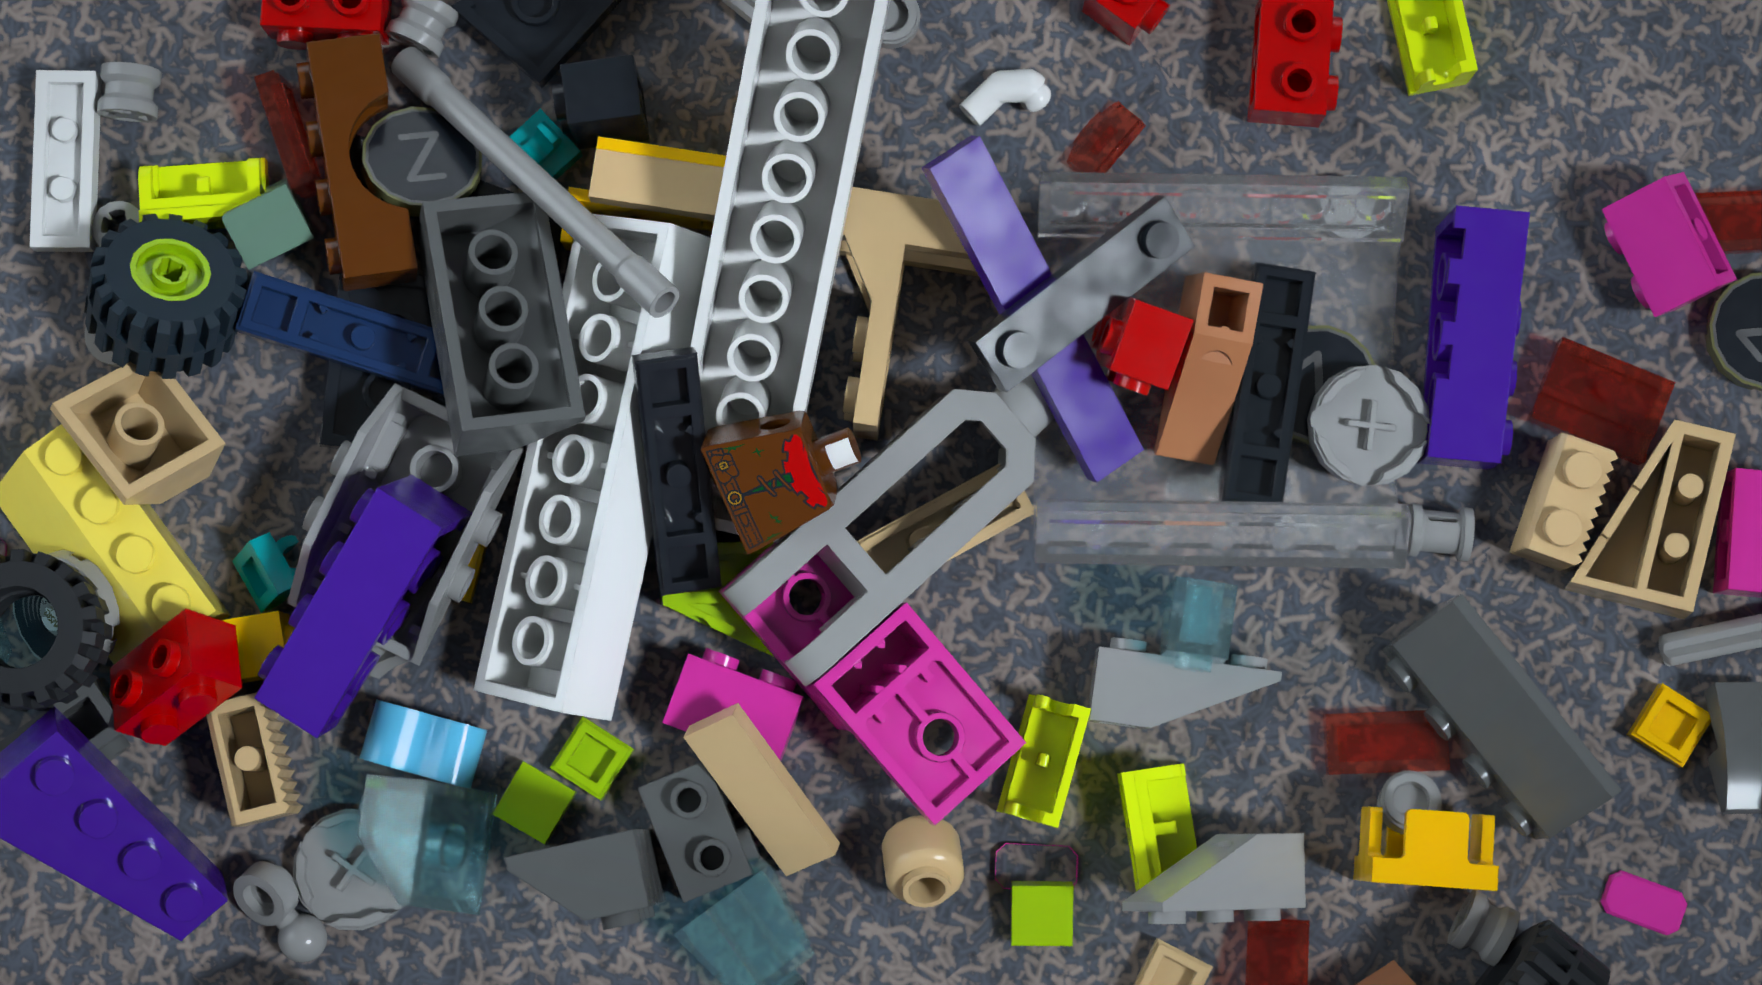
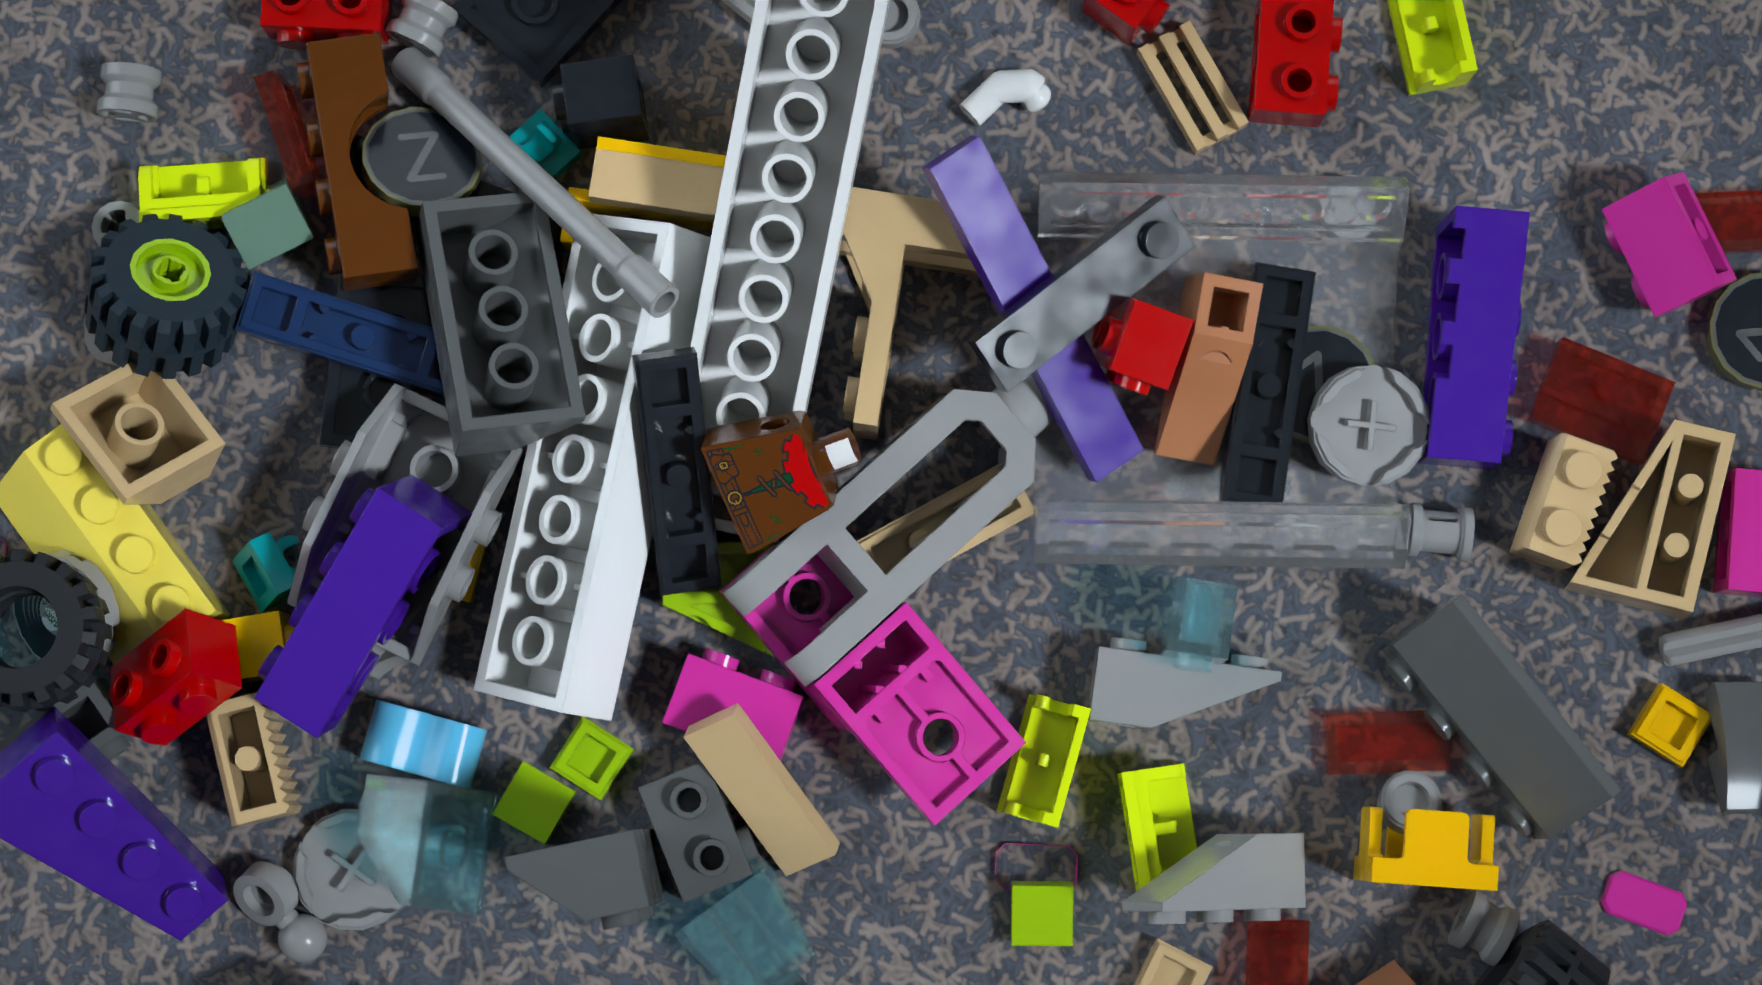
(65, 161): white plate -> none
(922, 861): tan head -> none
(1104, 139): clear red piece -> none
(1168, 44): none -> tan tile

